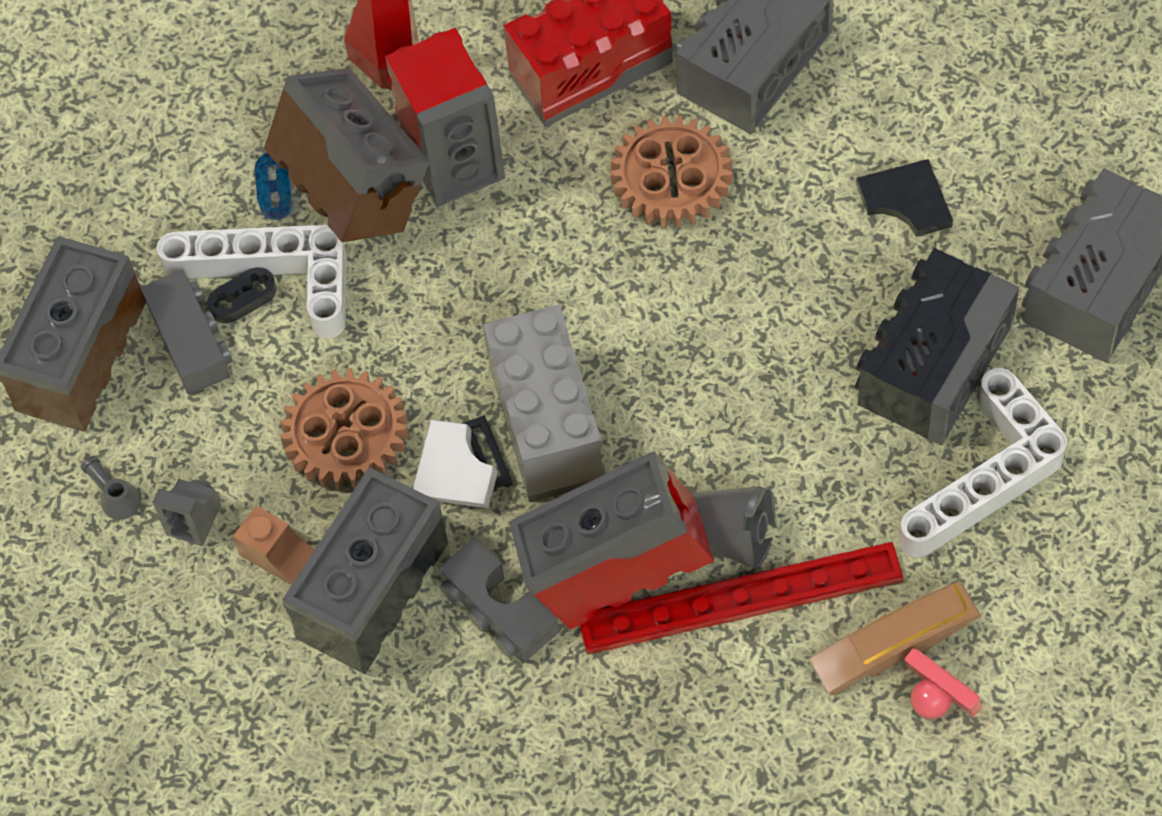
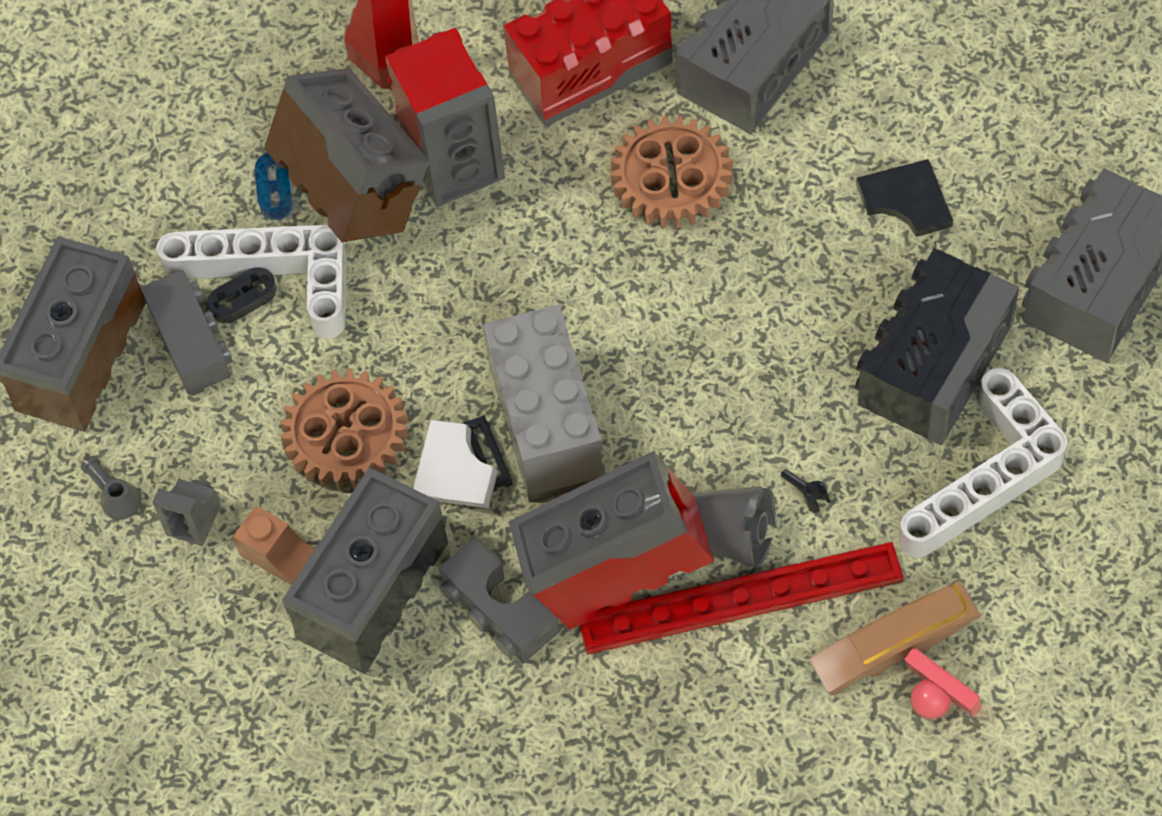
(811, 491): none -> black hand

